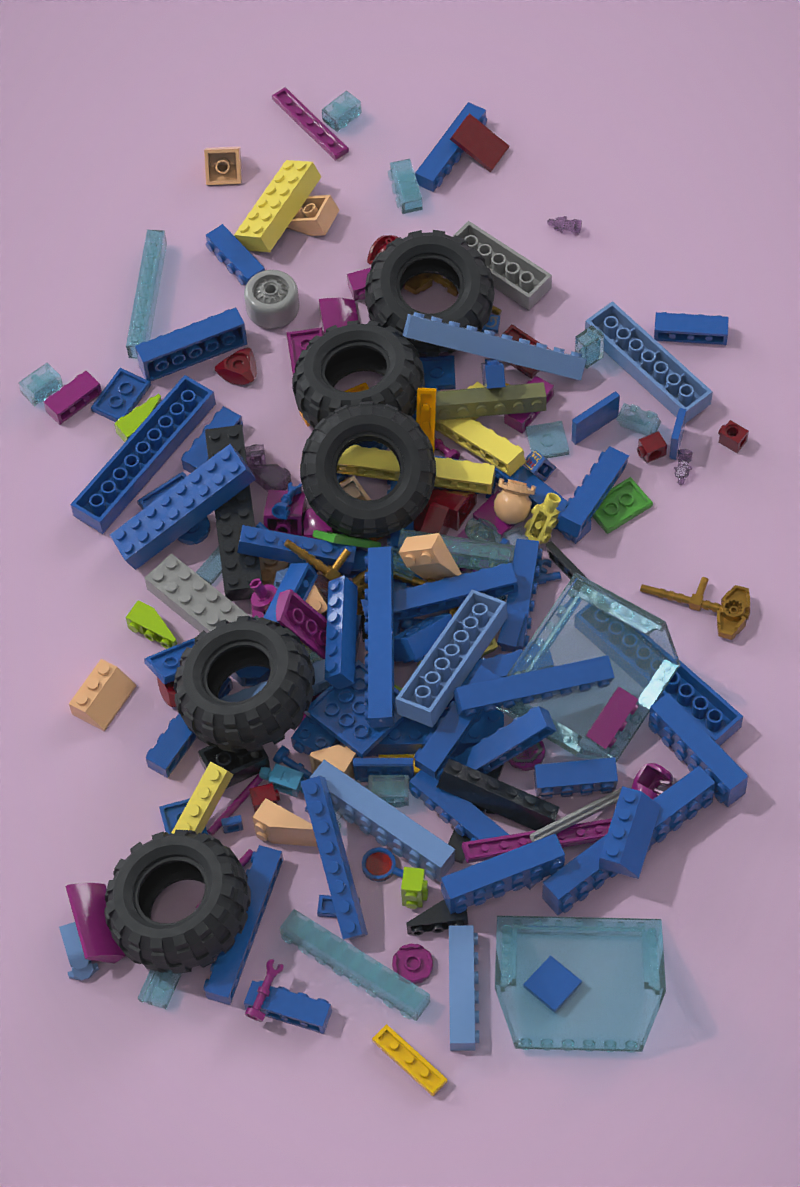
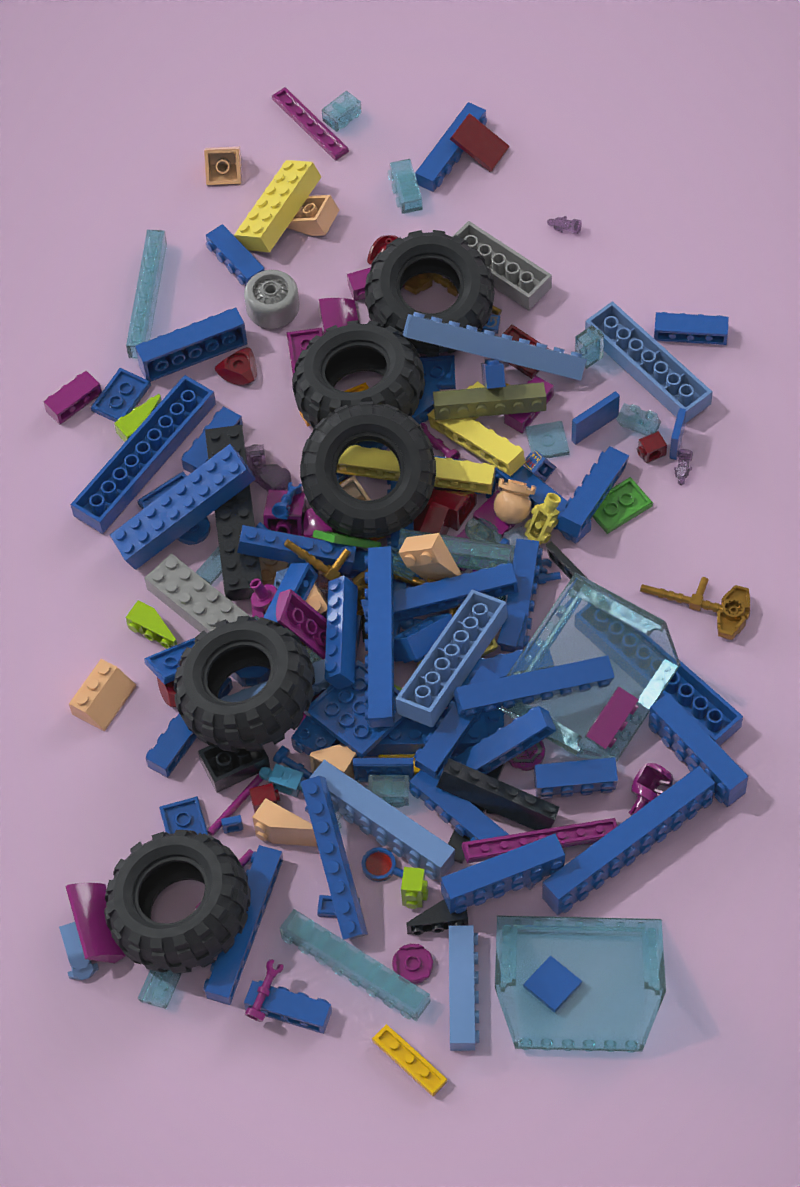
(40, 384): clear light blue brick -> none
(204, 799): light yellow brick -> none
(427, 412): light orange plate -> none
(576, 816): light grey axle -> none
(629, 833): blue slope -> none
(734, 442): dark red brick -> none

